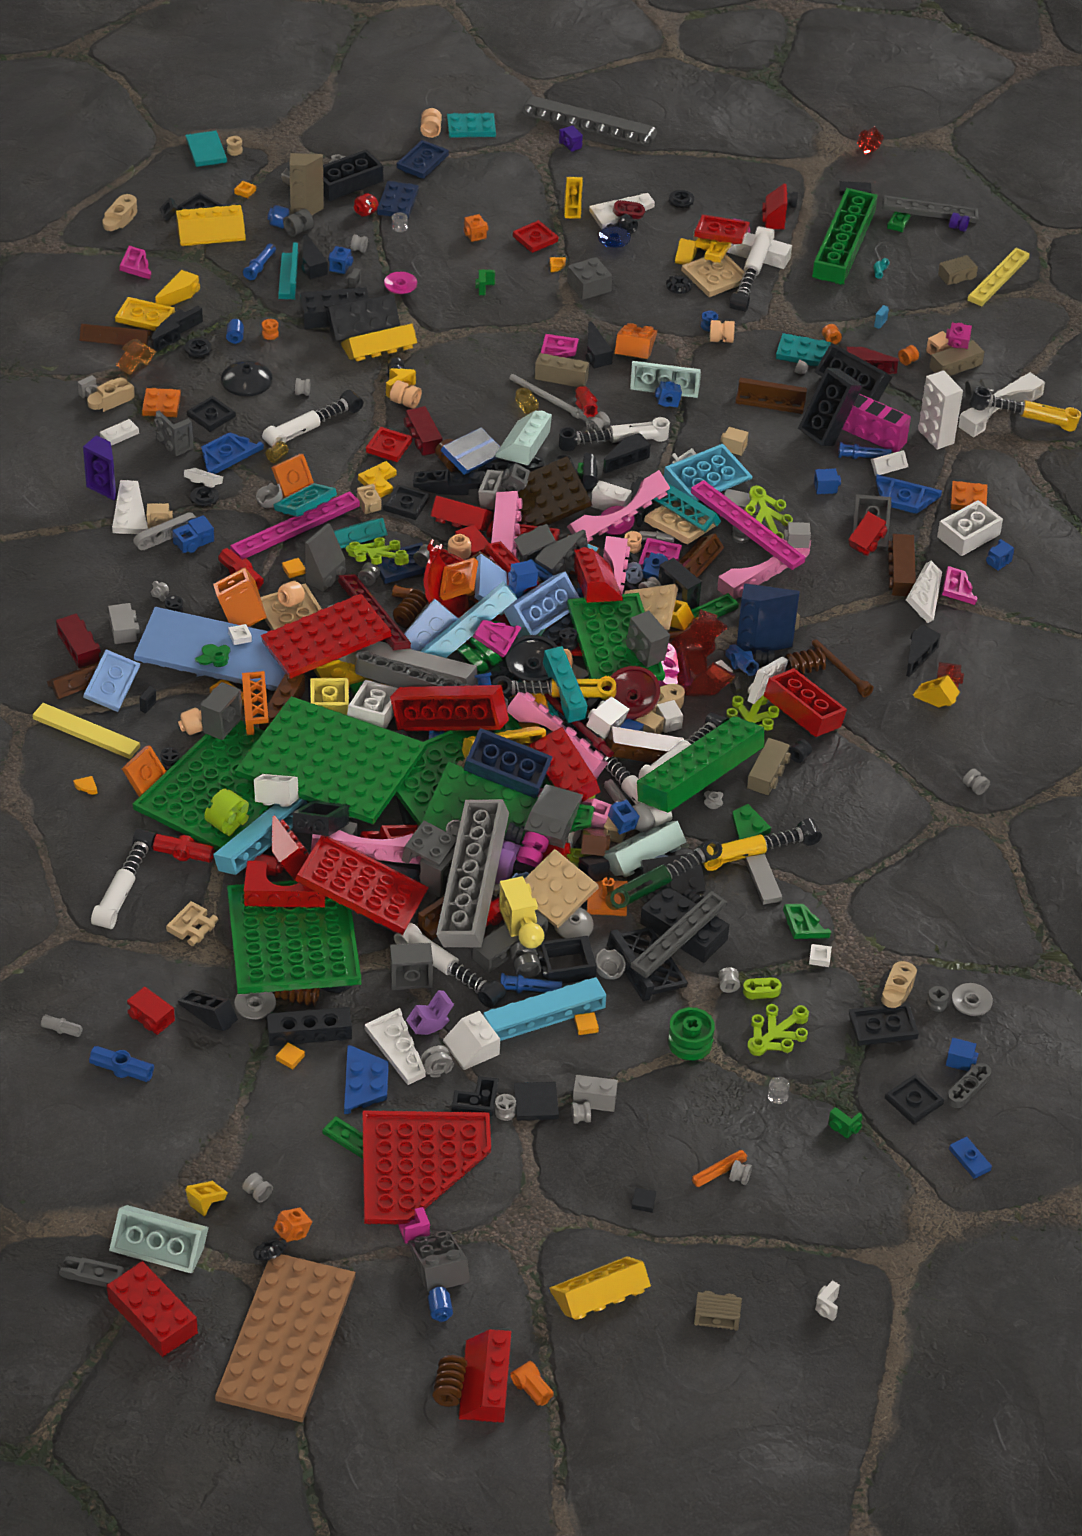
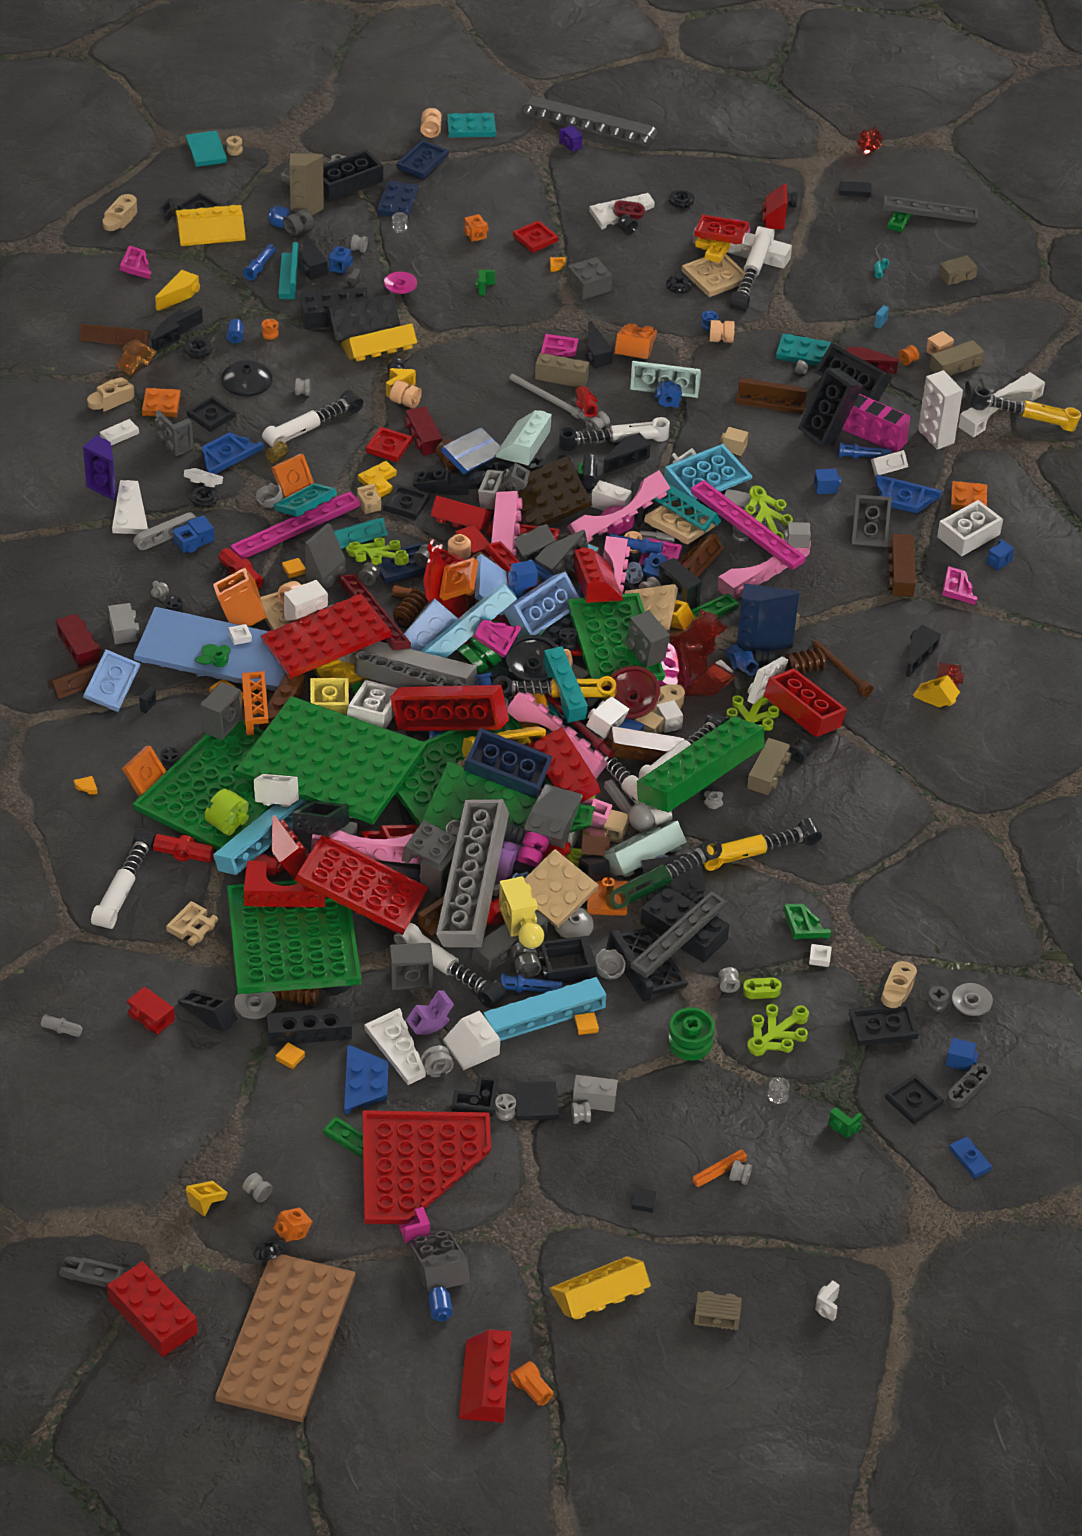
(86, 730): light yellow tile -> none
(87, 386): light grey tile -> none
(121, 1063): blue piece -> none
(143, 313): yellow plate -> none
(158, 514): tan brick -> none
(158, 1238): light aqua slope -> none
(191, 721): light nougat head -> none
(245, 189): light orange tile -> none
(304, 600): none -> white slope
(365, 204): red head -> none
(449, 1380): reddish brown piece -> none
(526, 400): clear yellow beam -> none
(573, 197): yellow slope -> none
(614, 236): clear blue dish -> none
(623, 816): blue brick -> none
(644, 545): none -> blue pin
(686, 251): yellow slope -> none
(749, 822): green wing -> none
(763, 879): light grey tile -> none
(831, 334): orange wheel -> none
(845, 236): green brick -> none
(868, 534): red brick -> none
(925, 592): white wing -> none
(959, 222): dark purple wheel -> none
(959, 335): dark pink brick -> none
(976, 781): light grey wheel -> none
(998, 277): light yellow tile -> none

